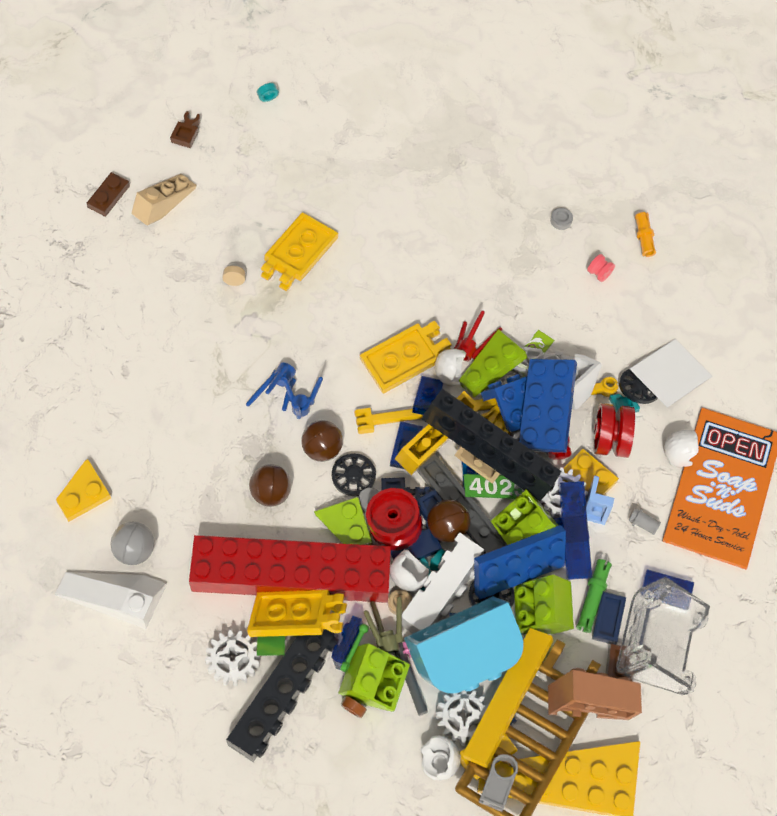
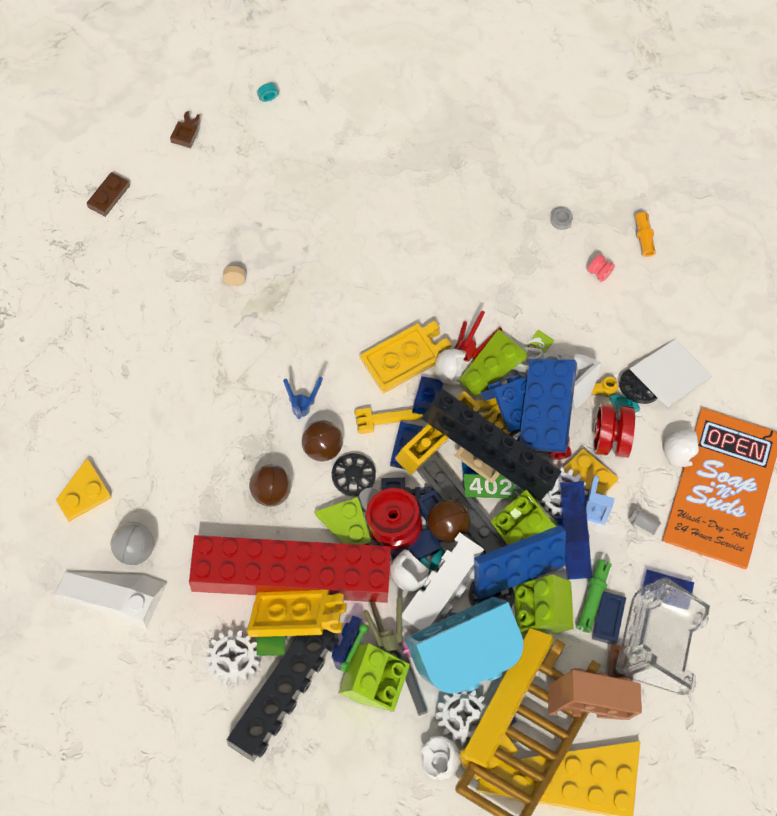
(161, 198): tan slope -> none
(283, 371): blue plant -> none
(298, 250): yellow tile -> none
(353, 707): dark orange tile -> none
(392, 600): tan tile -> none
(497, 787): light grey piece -> none

